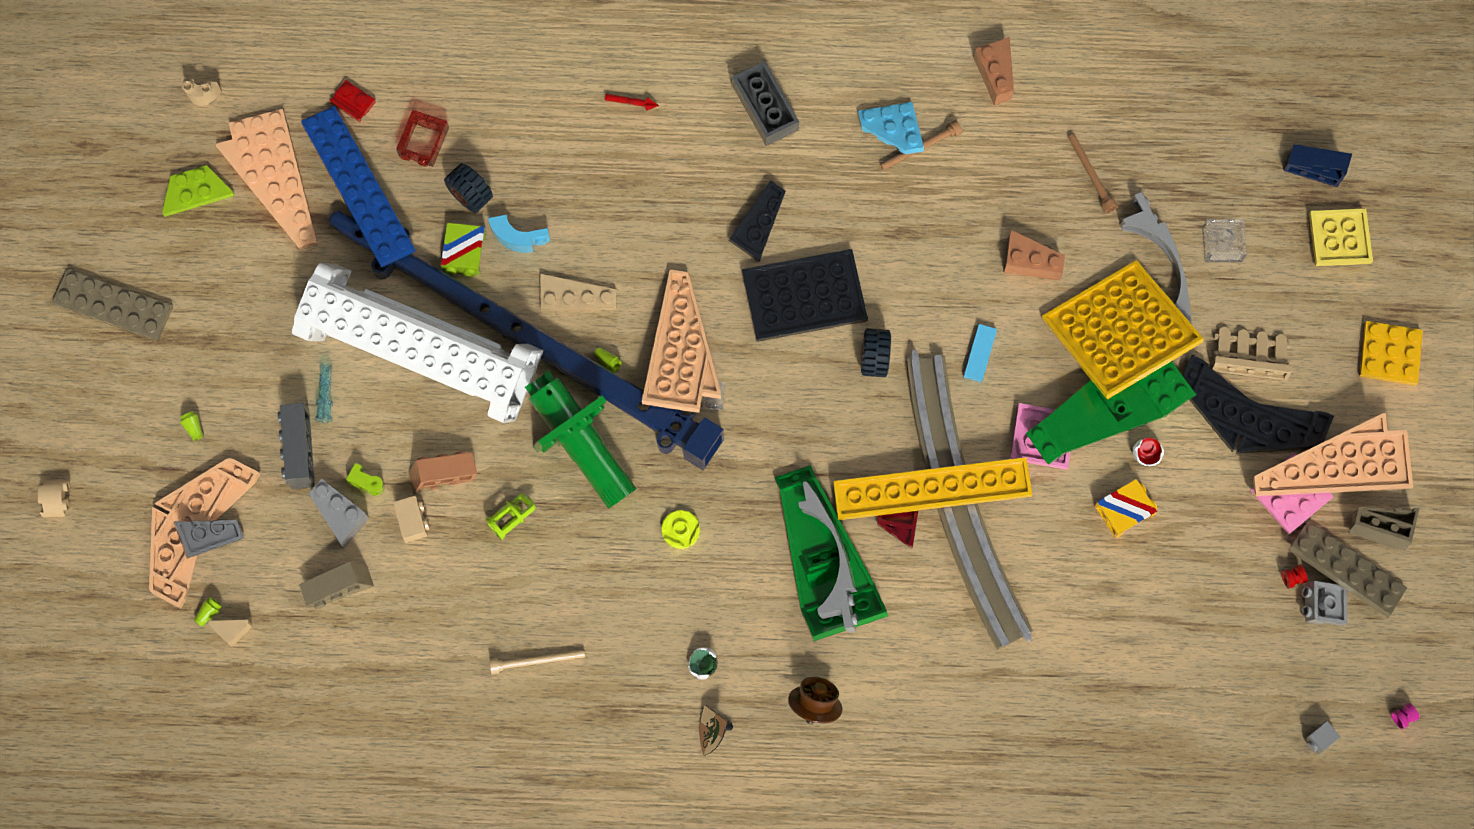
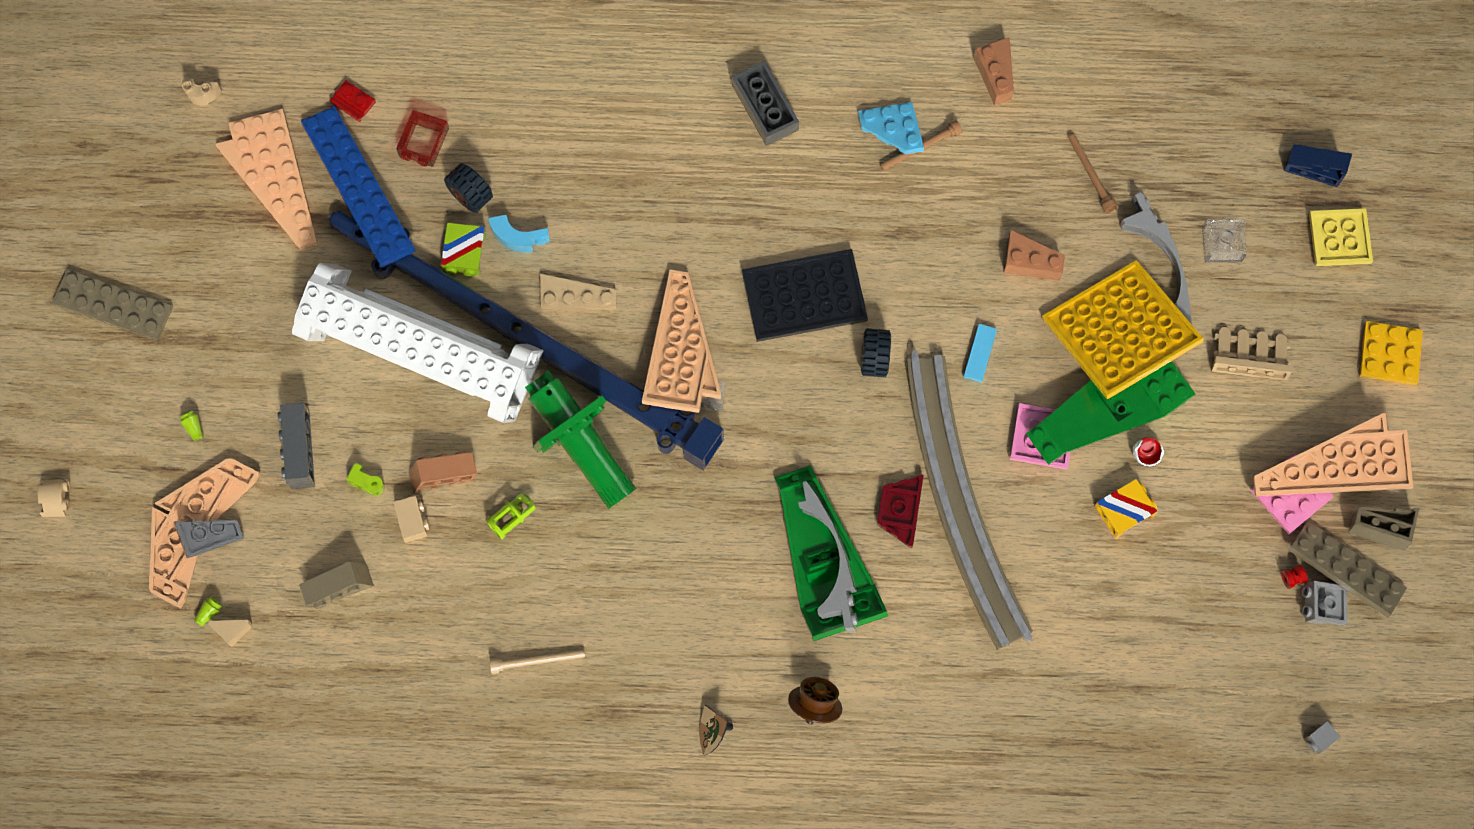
(193, 190): lime wing -> none
(324, 402): clear light blue pin -> none
(340, 513): light grey wedge -> none
(608, 359): lime cone -> none
(648, 103): red piece -> none
(680, 529): neon yellow tile -> none
(703, 663): clear green hair -> none
(757, 224): black wing -> none
(932, 488): yellow plate -> none
(1259, 425): black wing -> none
(1405, 715): dark pink wheel -> none

